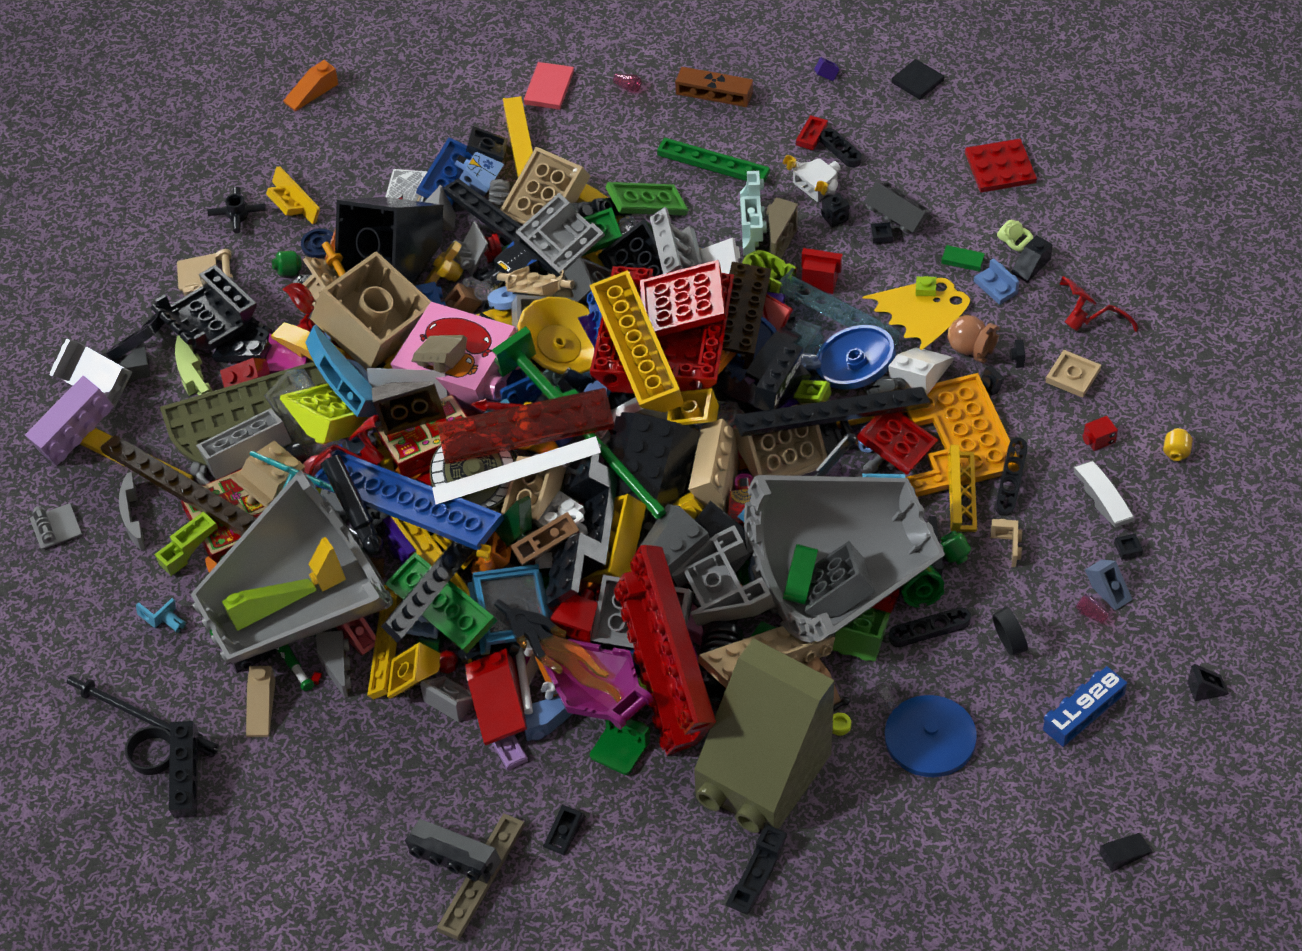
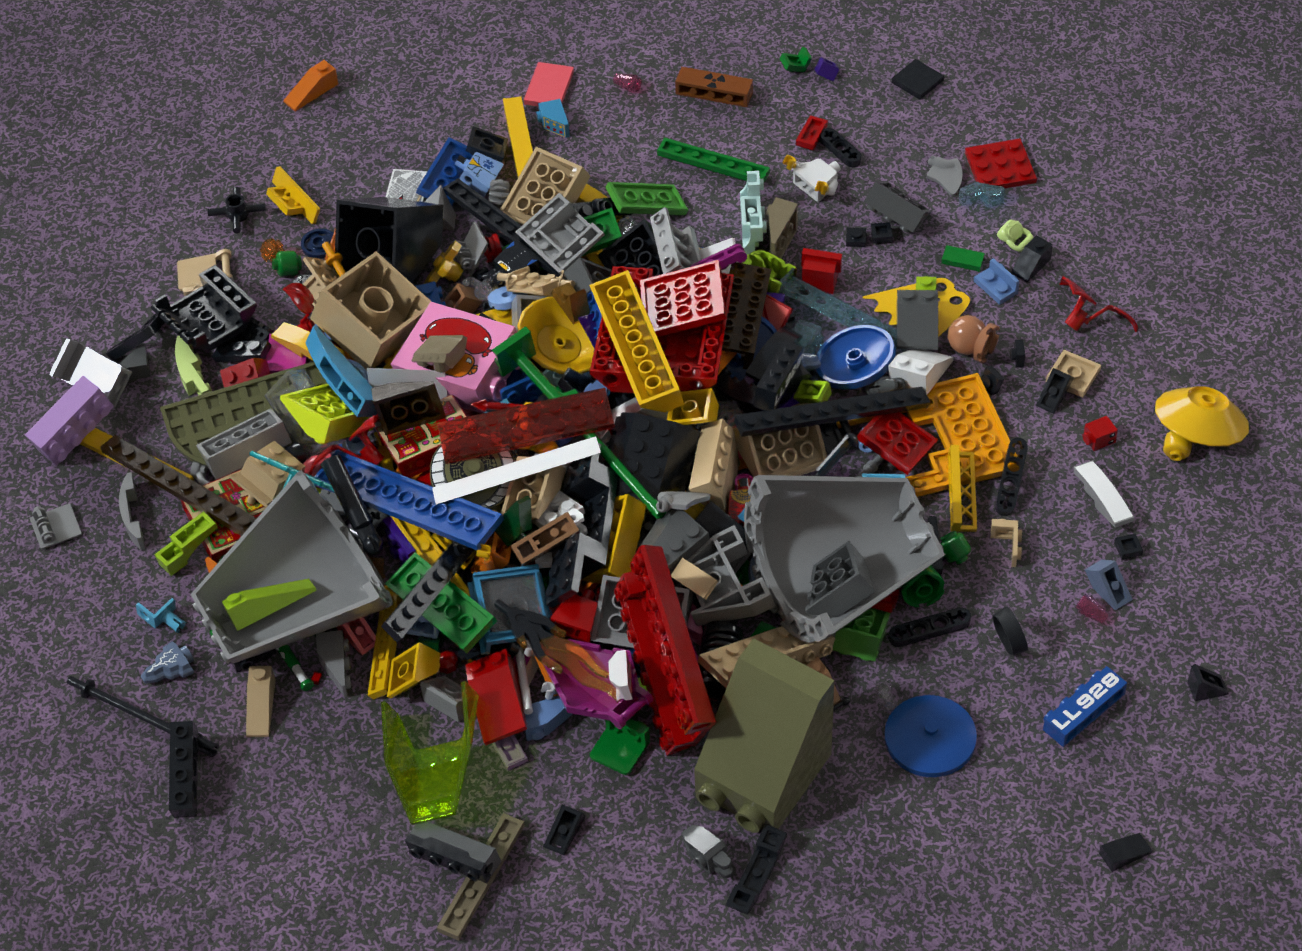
(140, 736): black tyre -> none
(169, 664): none -> sand blue rock
(270, 248): none -> clear orange gear
(325, 566): yellow slope -> none
(429, 777): none -> clear neon green windscreen
(553, 117): none -> dark azure slope
(572, 302): none -> pearl gold slope
(621, 675): none -> white slope
(679, 500): none -> light grey arm
(694, 578): none -> tan slope
(707, 851): none -> dark grey hinge
(727, 256): none -> magenta plate
(796, 62): none -> green bracket
(800, 574): green beam -> none
(835, 210): black brick -> none
(841, 724): neon yellow tile -> none
(856, 237): none -> black plate
(917, 319): none -> dark grey slope
(946, 173): none -> light grey arm
(988, 194): none -> clear light blue slope
(1054, 390): none -> black slope
(1202, 416): none -> yellow dish

